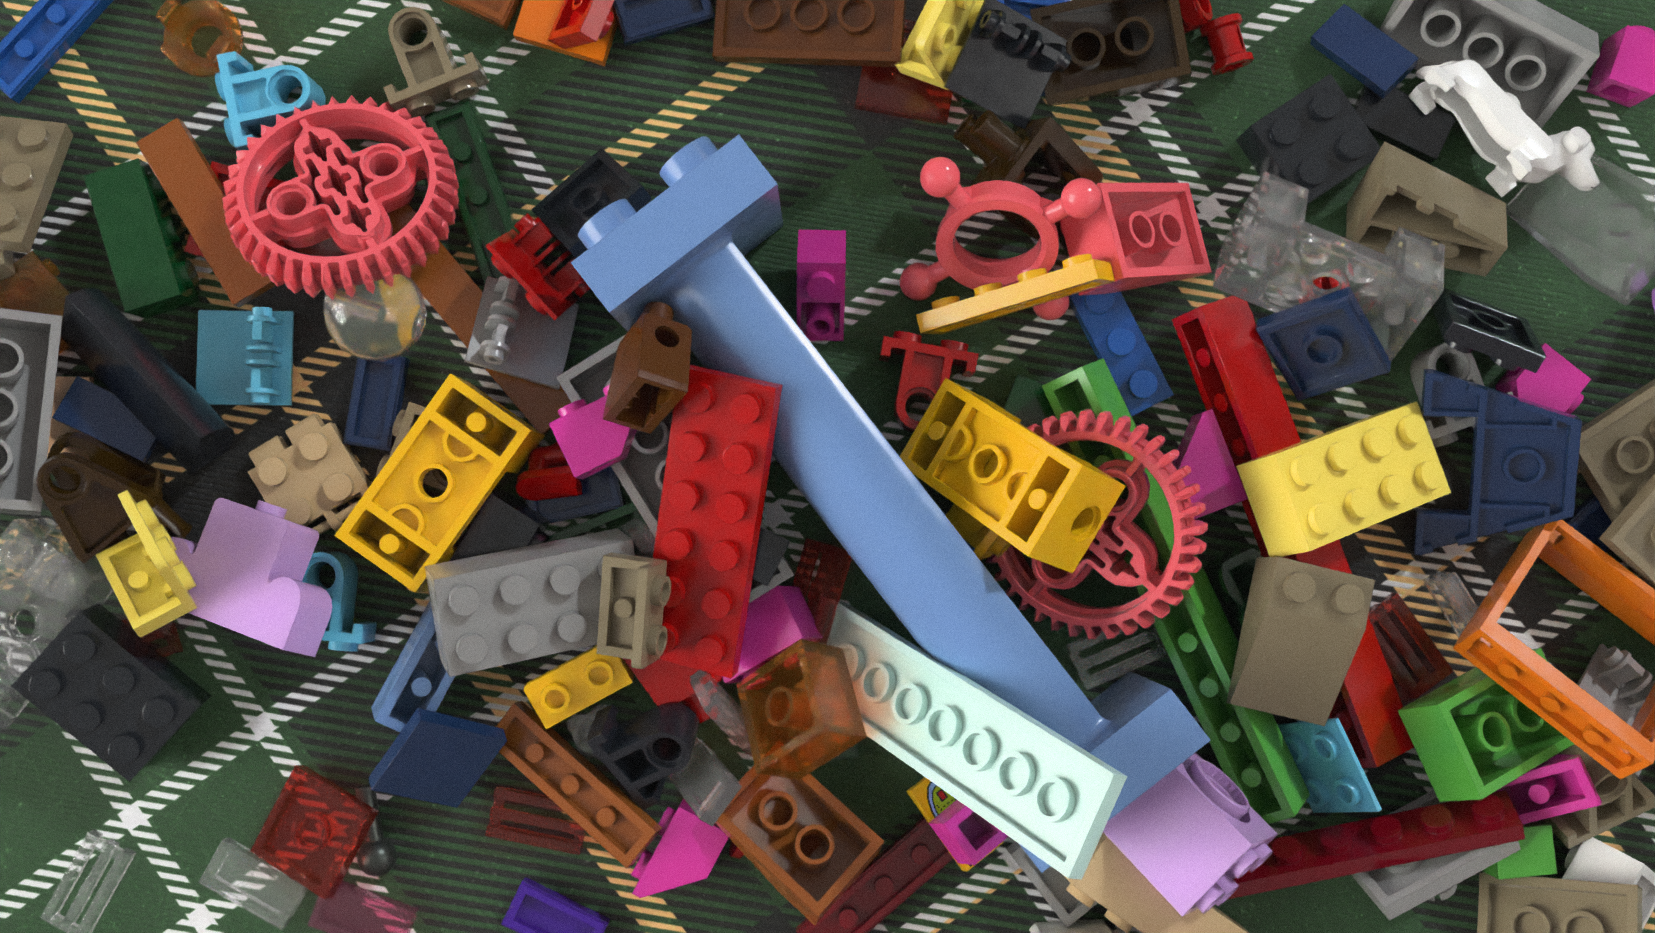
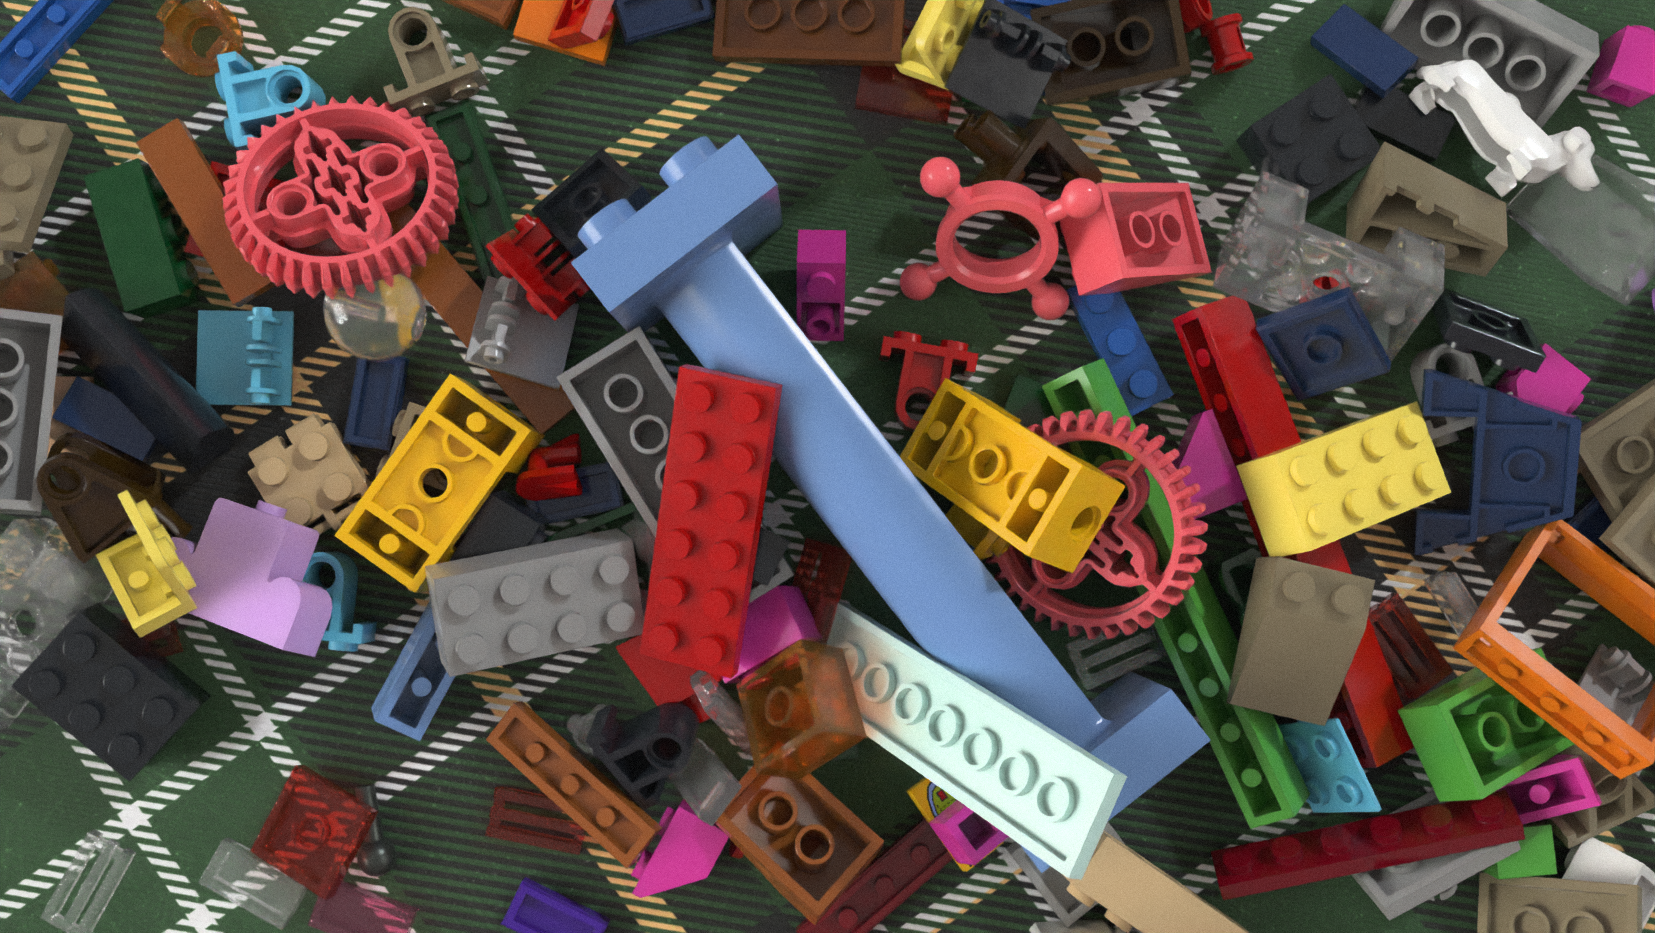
(437, 758): dark blue tile -> none
(576, 685): yellow bracket -> none
(589, 440): dark pink slope -> none
(632, 608): dark tan bracket -> none
(649, 370): reddish brown torso -> none
(1032, 289): yellow plate -> none
(1192, 836): lavender brick -> none

